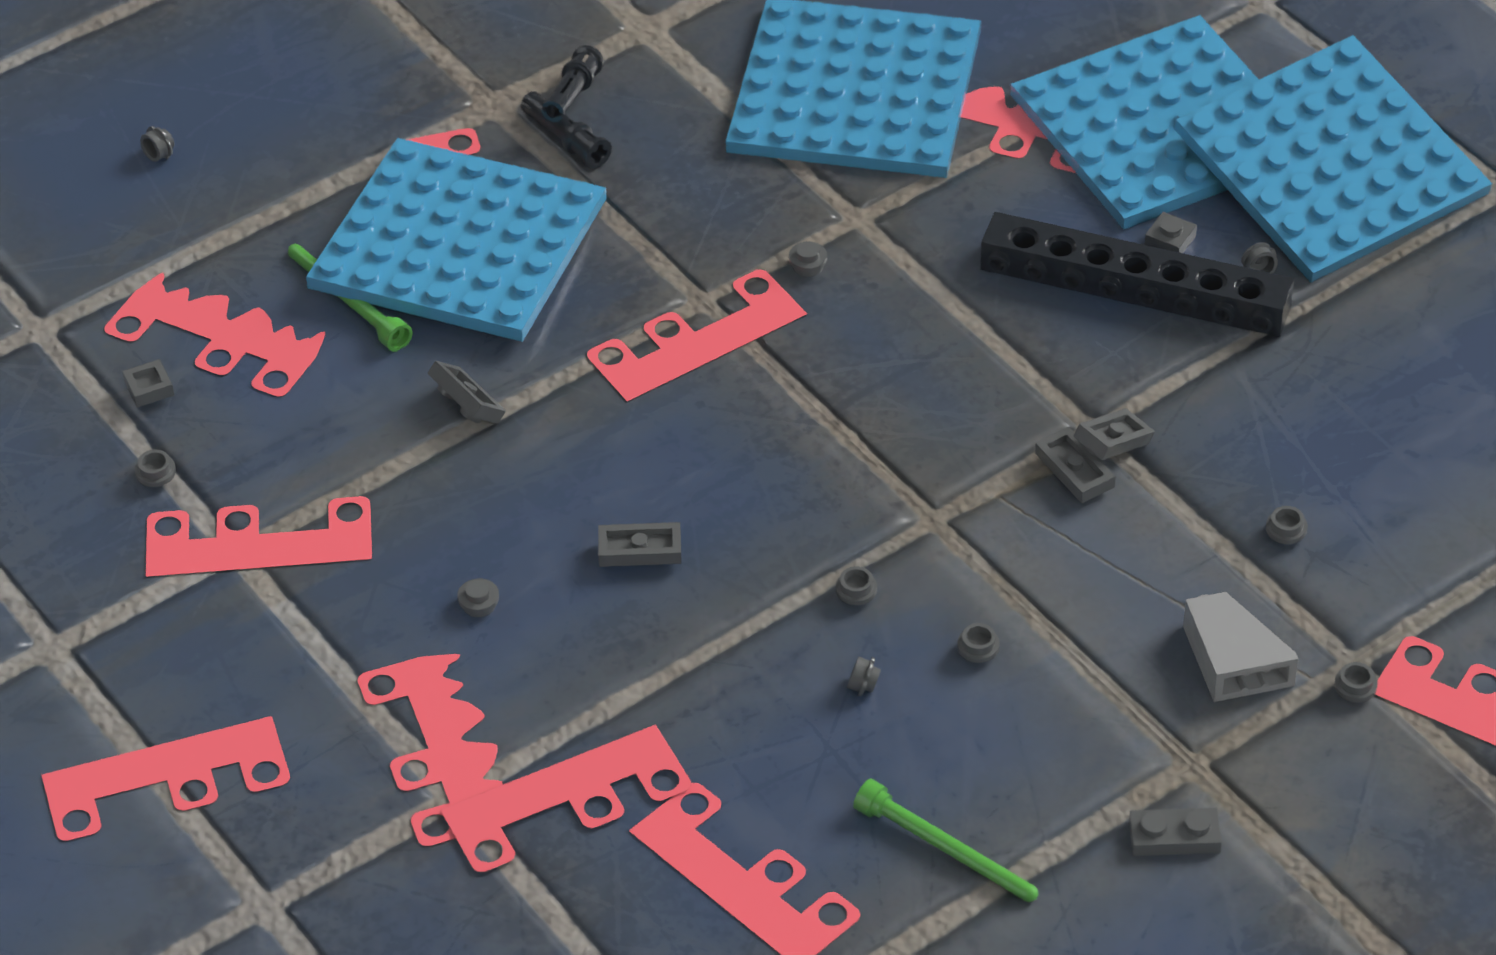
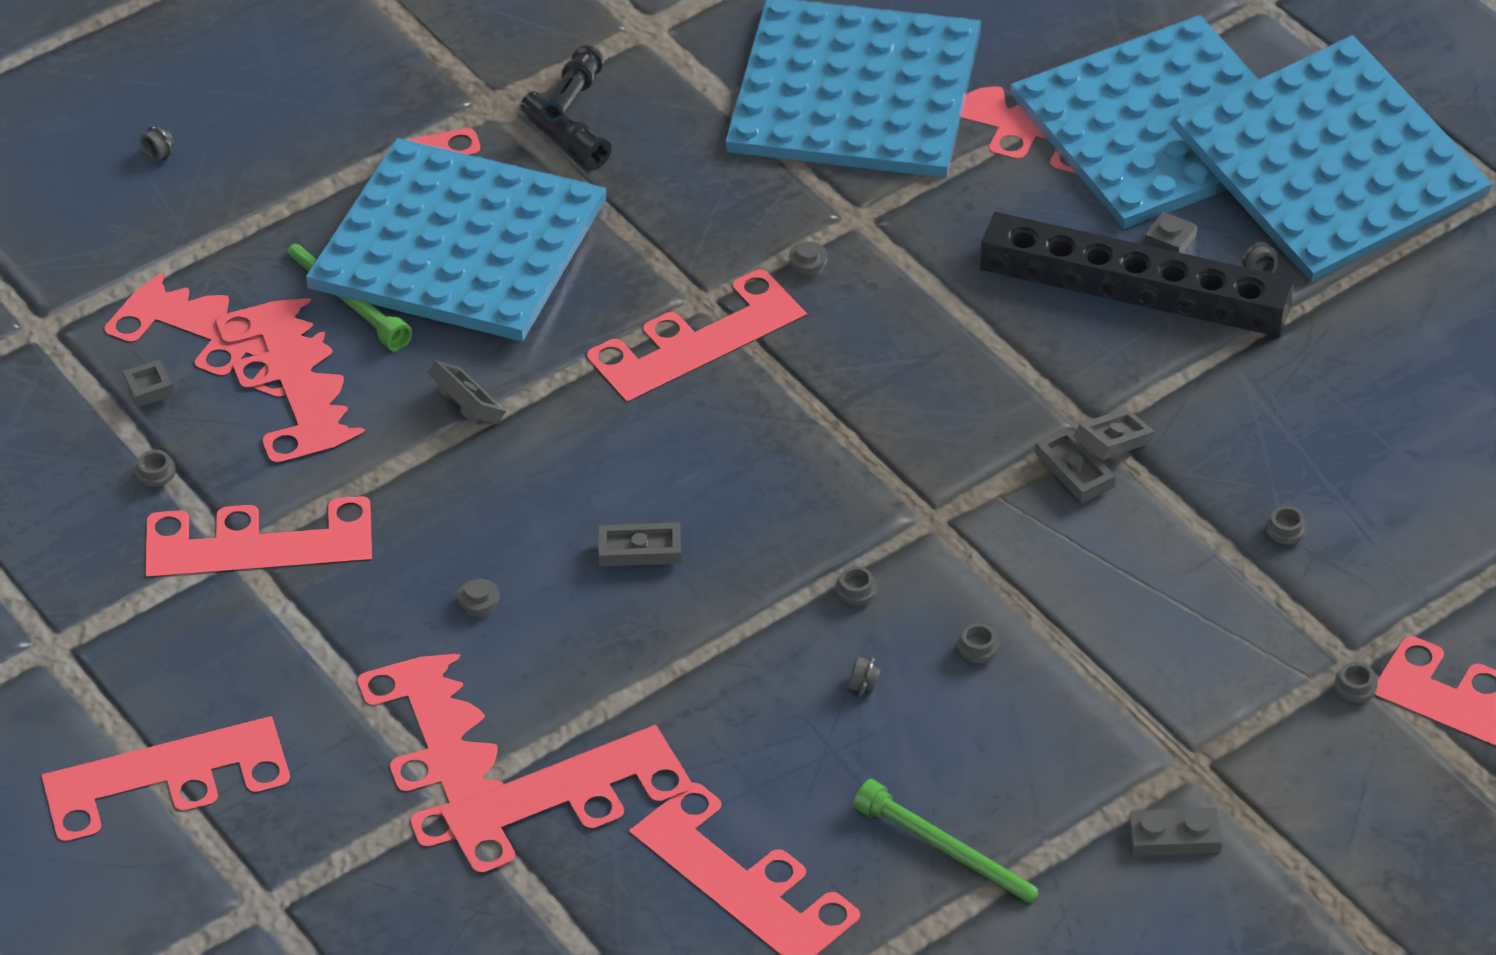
(291, 361): none -> coral piece
(1236, 649): light grey slope -> none

